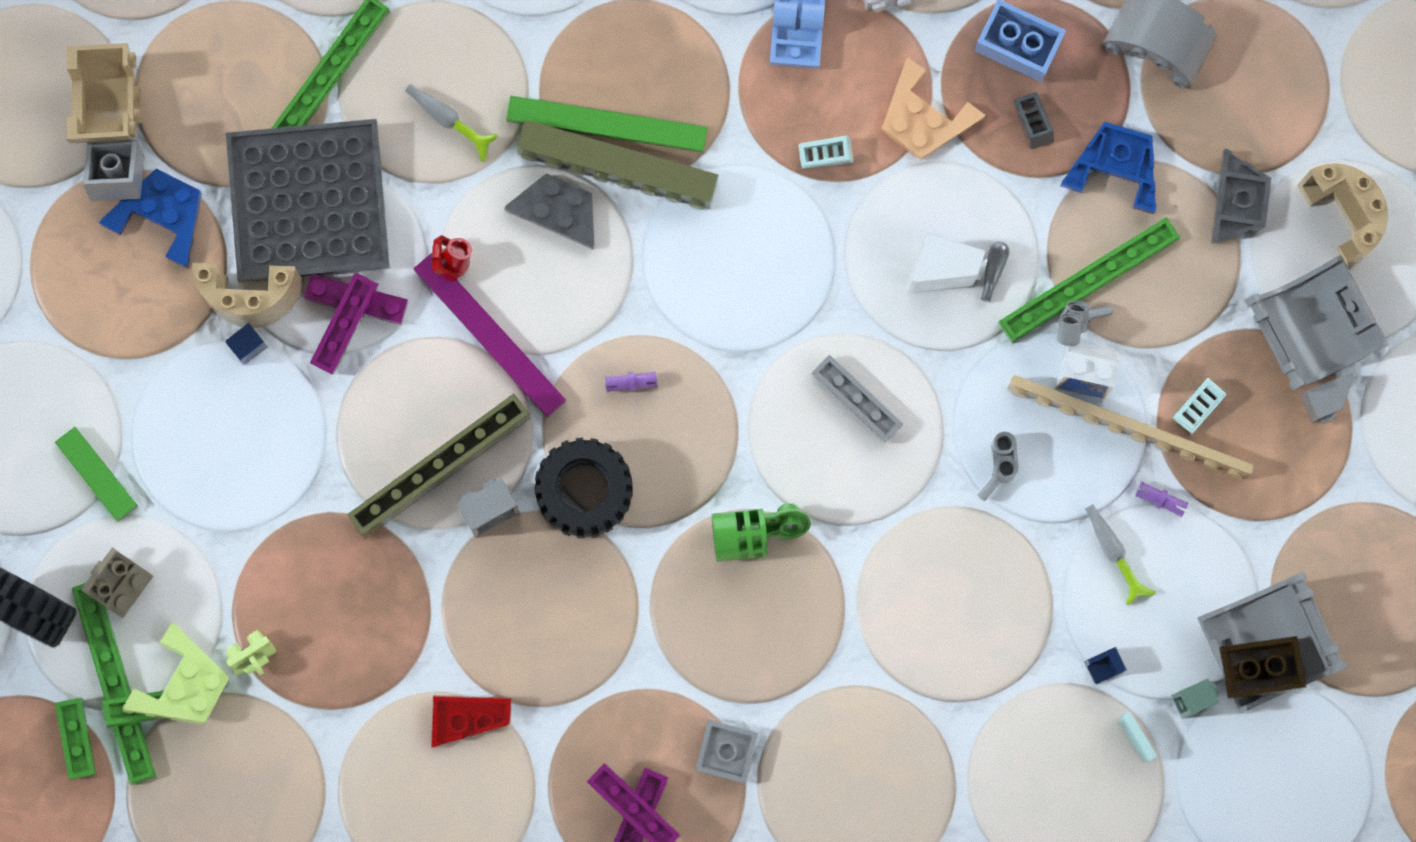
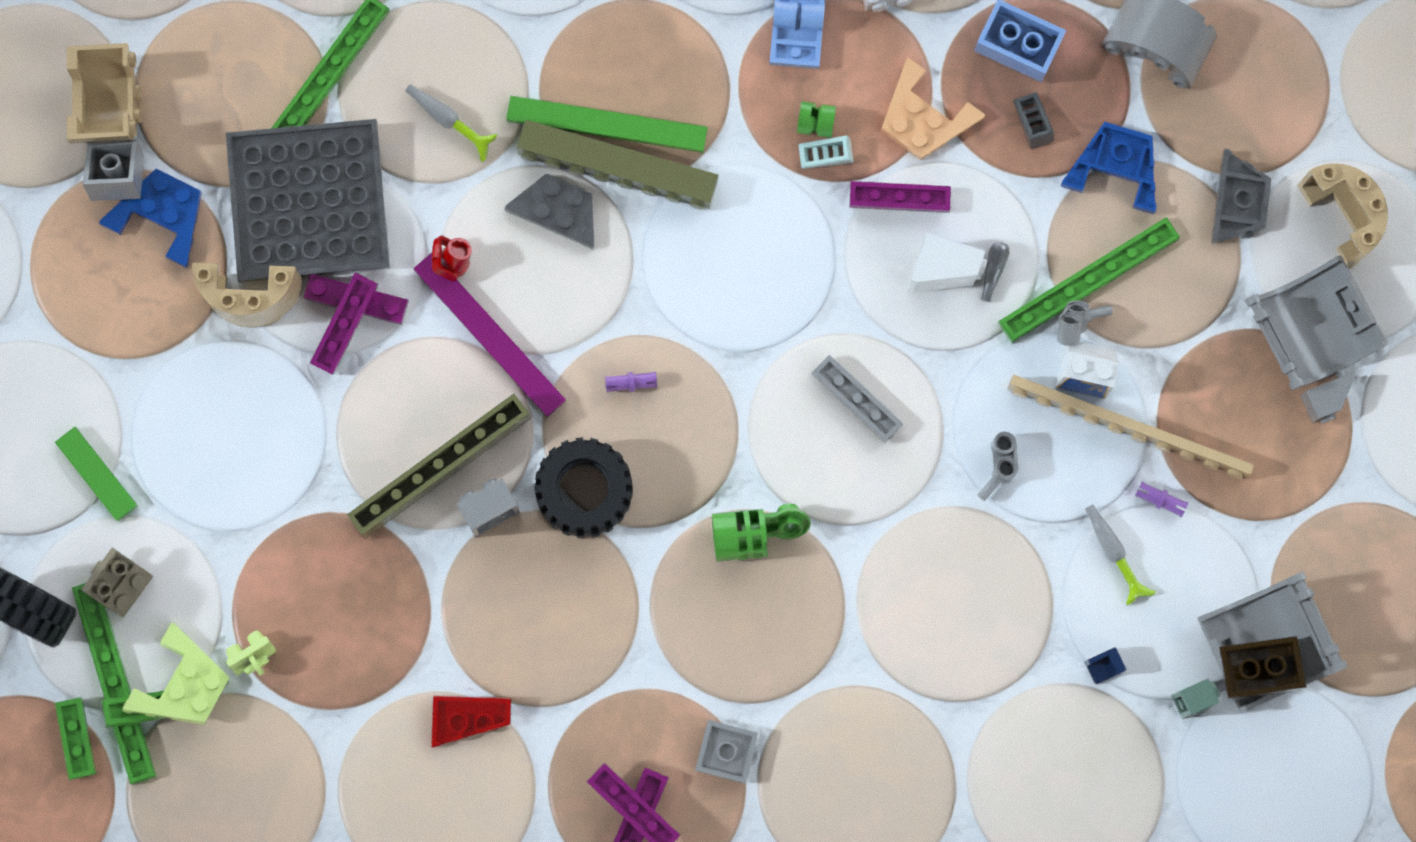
(246, 344): dark blue panel -> none
(816, 119): none -> bright green wheel
(900, 196): none -> magenta plate
(1137, 737): light aqua tile -> none
(1212, 388): light aqua slope -> none

